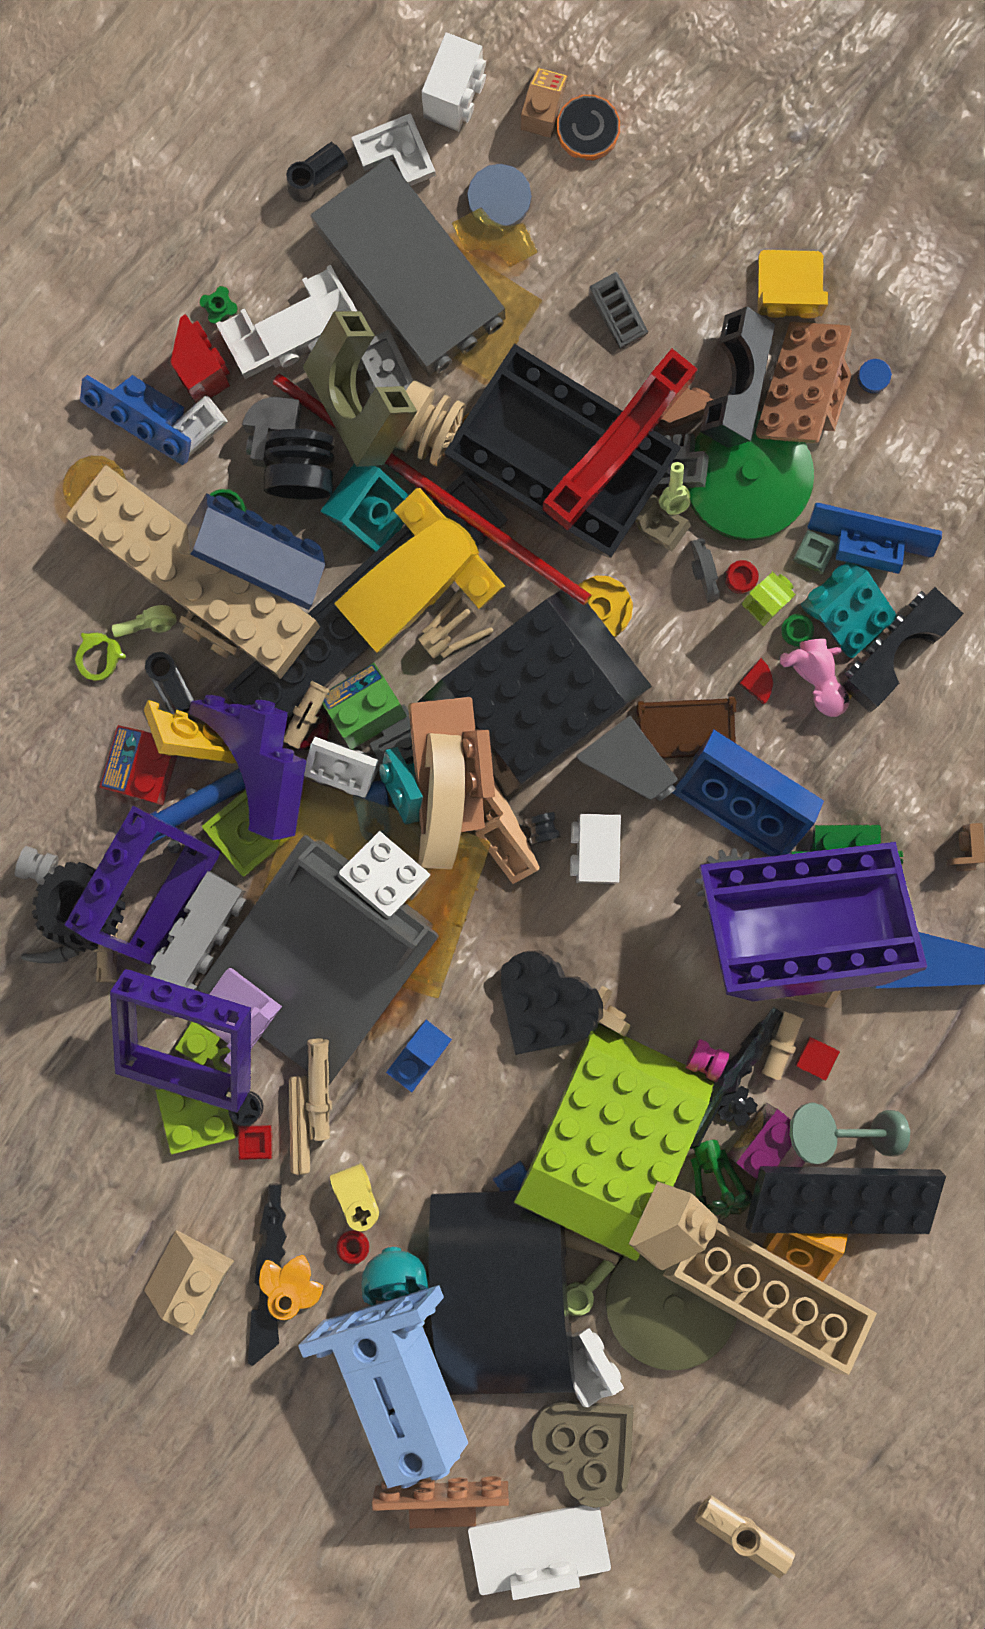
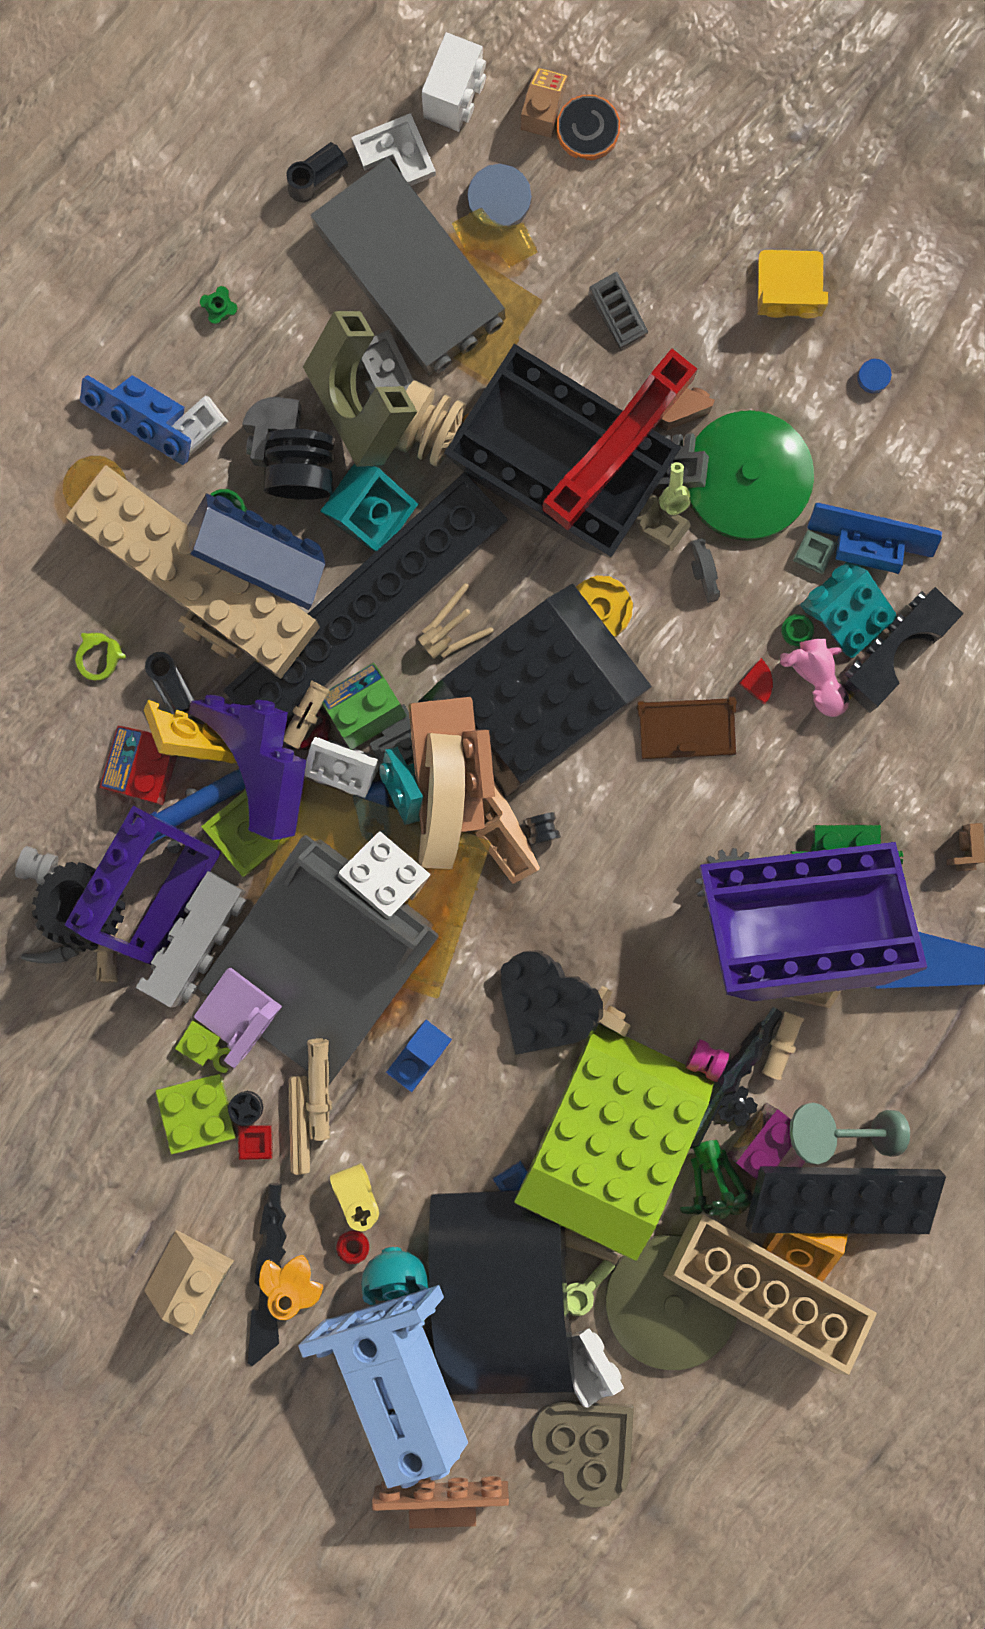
(157, 618): yellowish green plate -> none
(170, 1071): dark purple window -> none
(198, 368): red slope -> none
(288, 333): white bracket -> none
(417, 574): yellow slope -> none
(449, 501): red piece -> none
(539, 1551): white bracket -> none
(597, 849): white brick -> none
(630, 760): dark grey slope -> none
(673, 1227): tan slope -> none
(741, 577): red tile -> none
(747, 343): black arch -> none
(748, 796): blue slope -> none
(760, 1548): tan piece -> none
(768, 597): lime arch -> none
(807, 383): nougat bracket -> none
(817, 1058): red tile -> none

